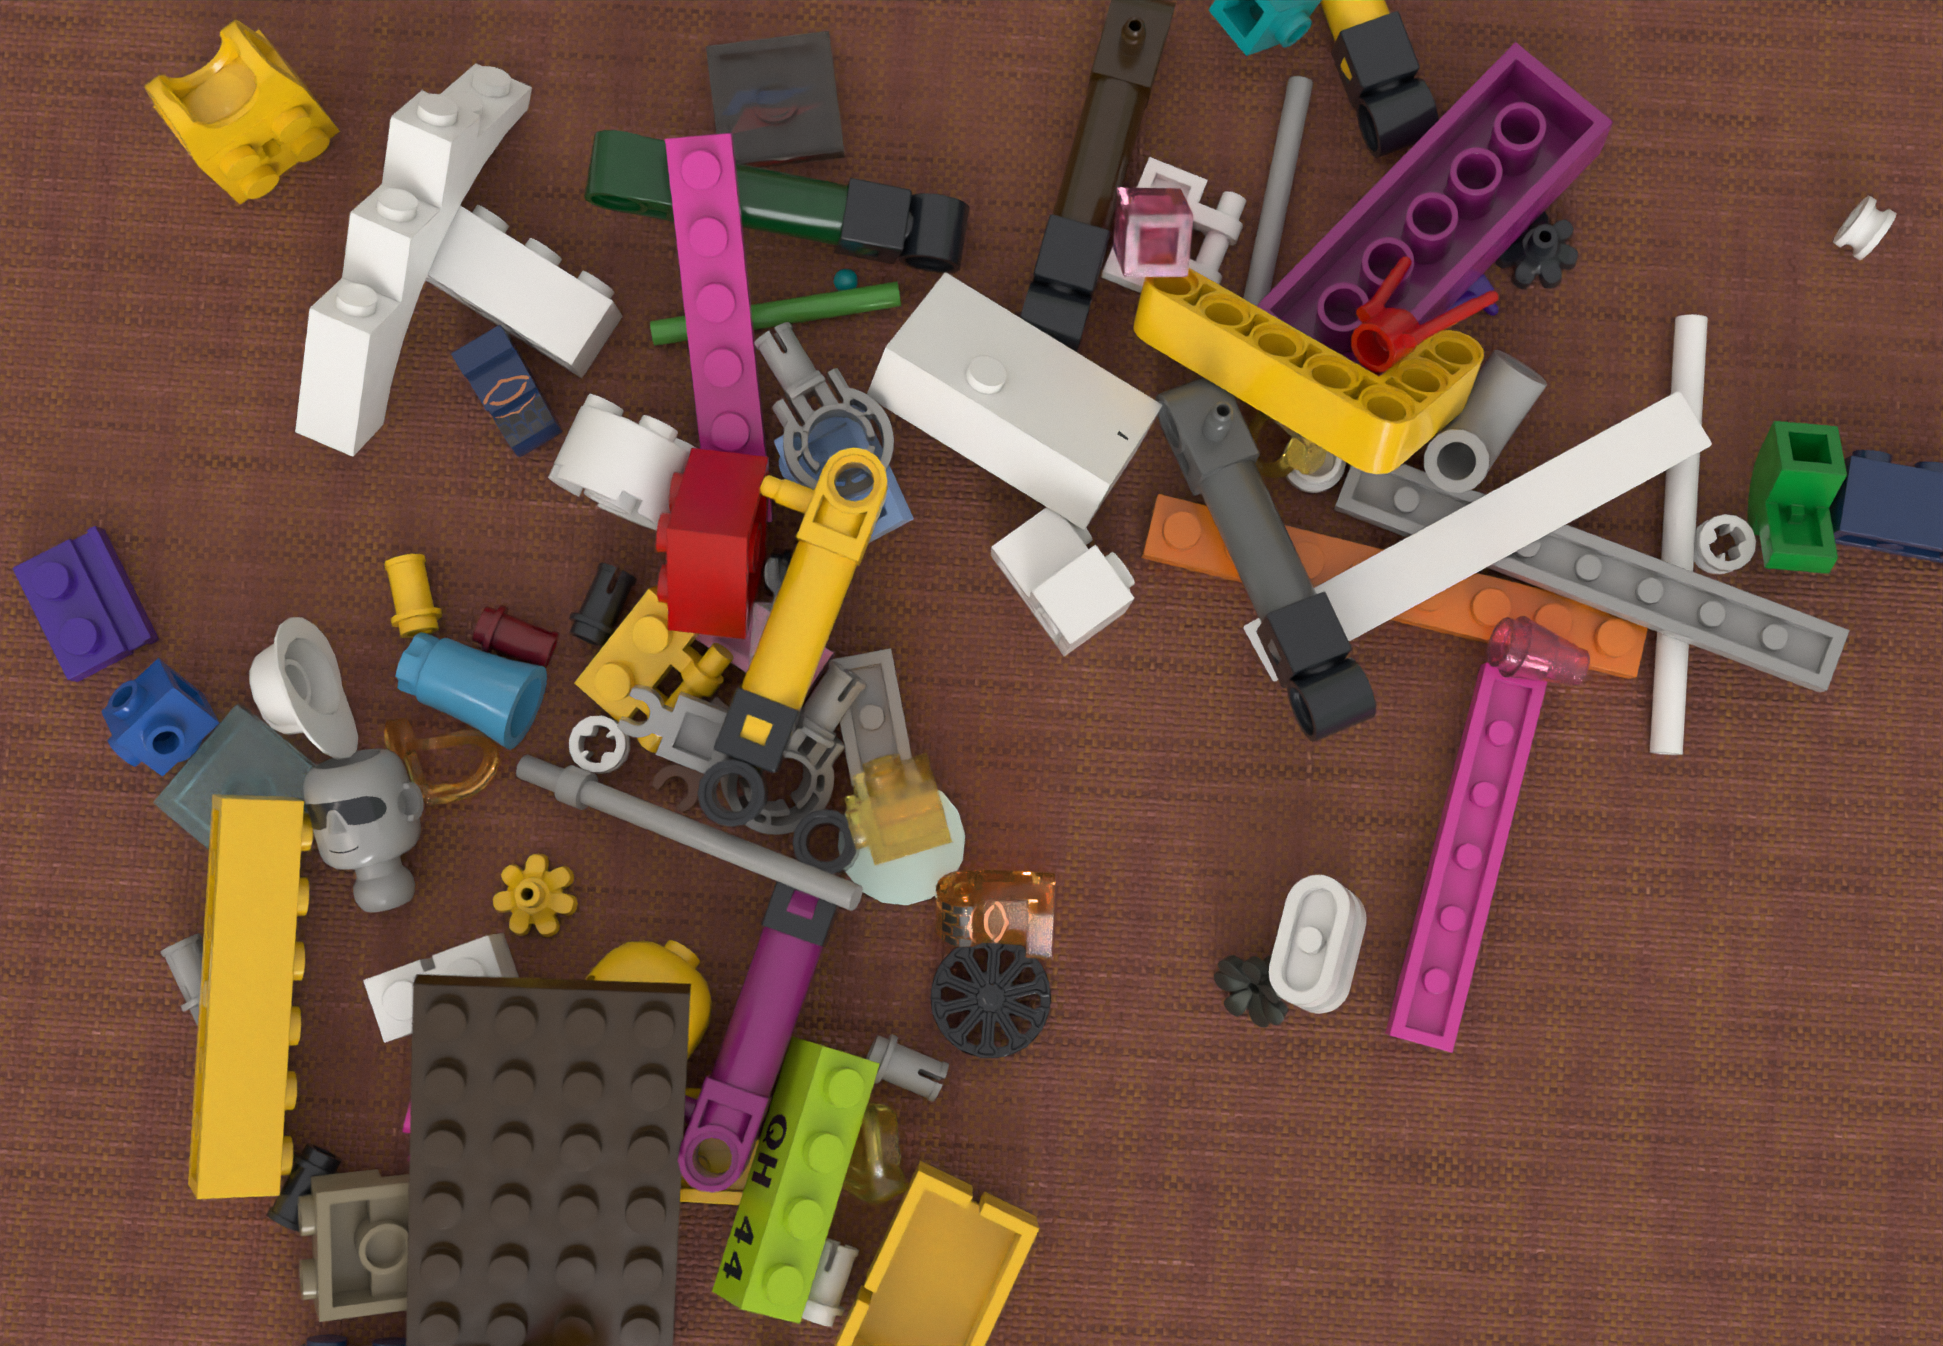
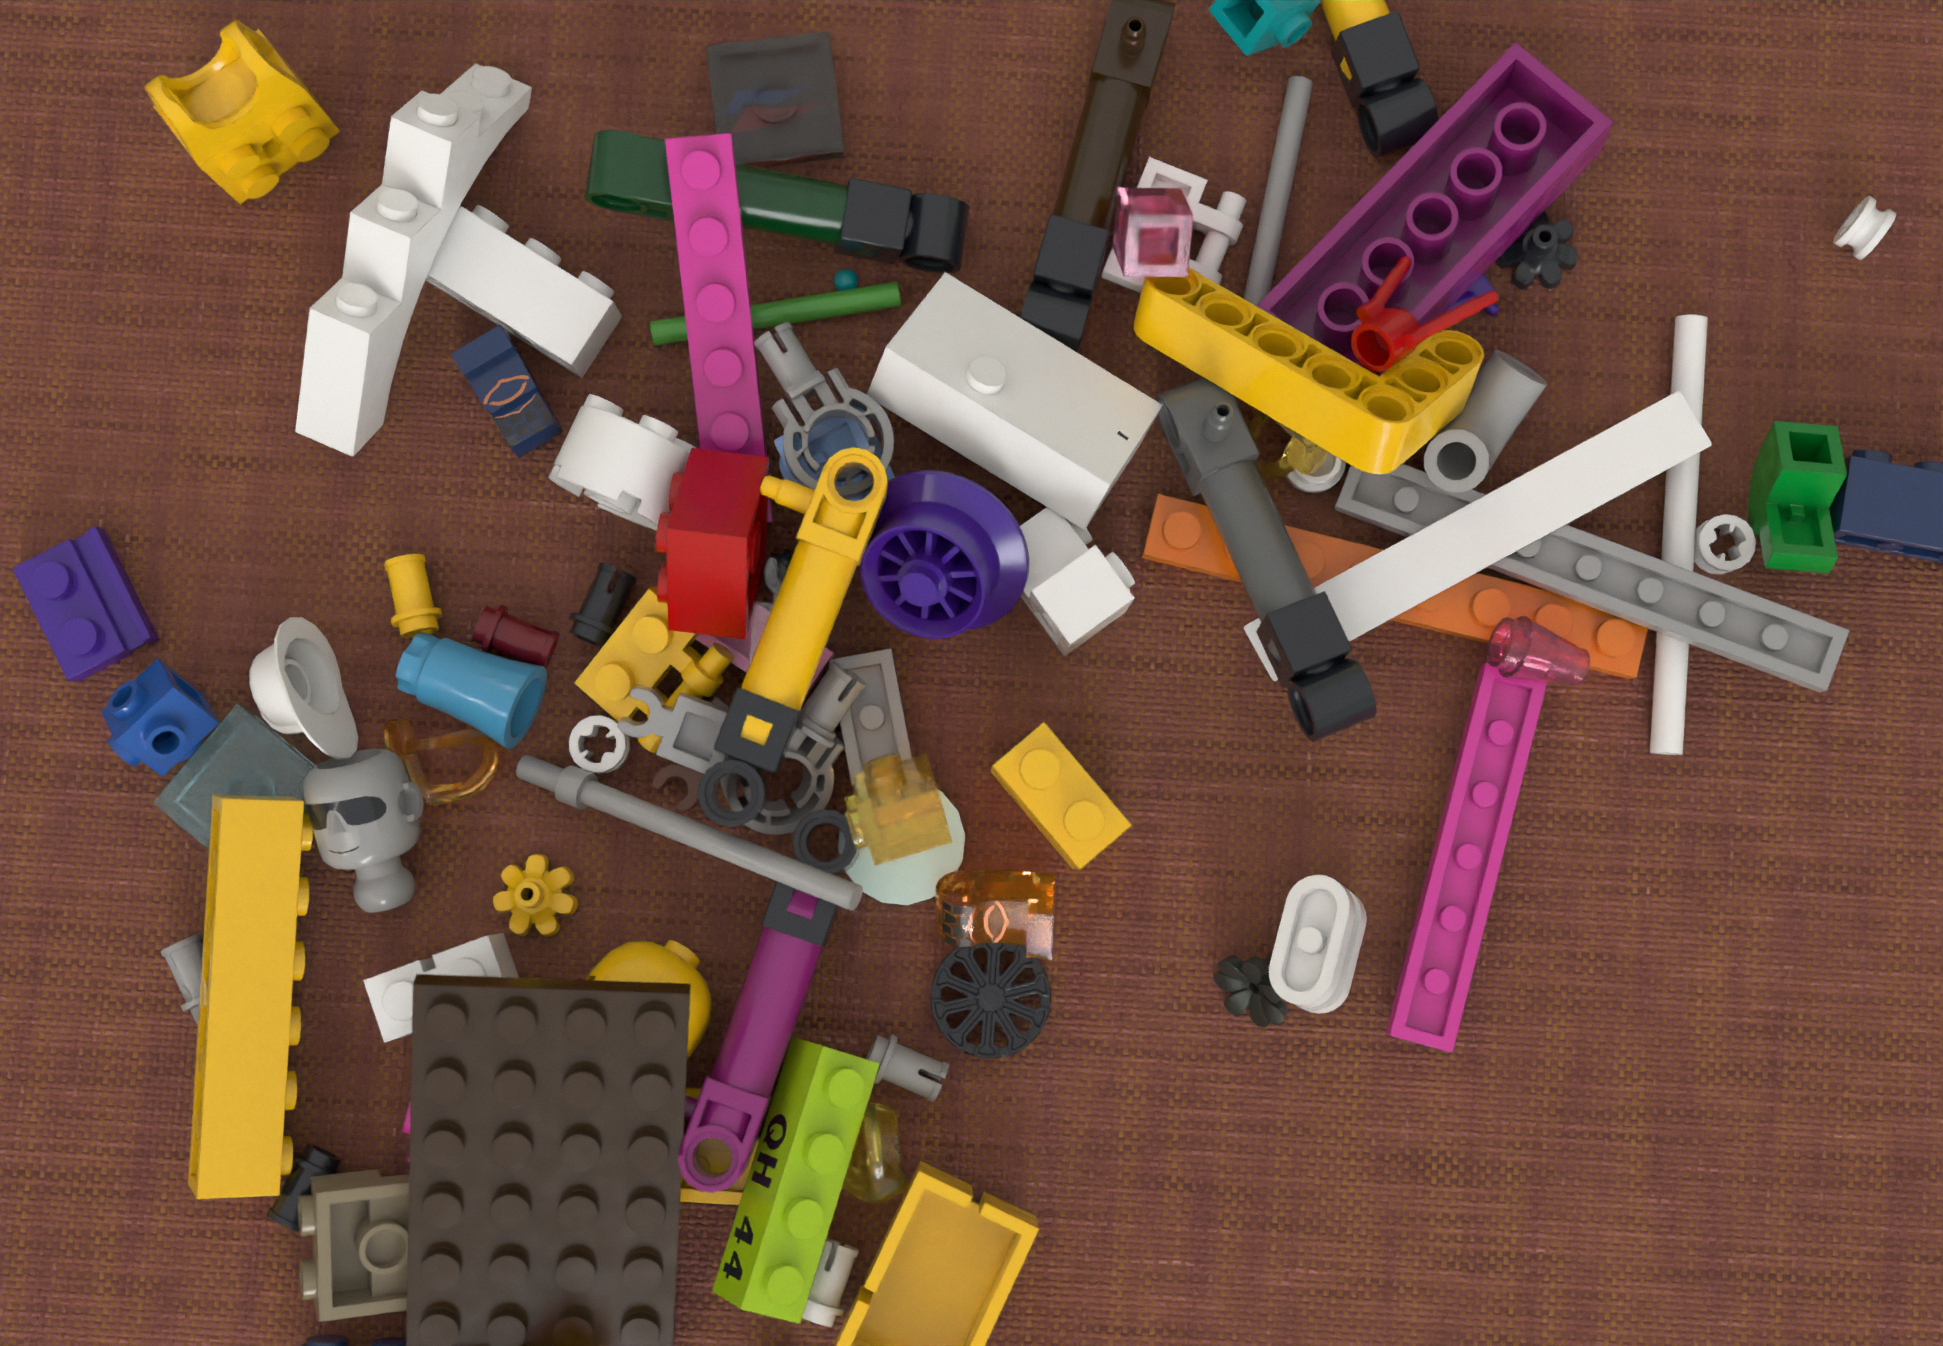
(943, 556): none -> dark purple piece
(1059, 797): none -> yellow brick

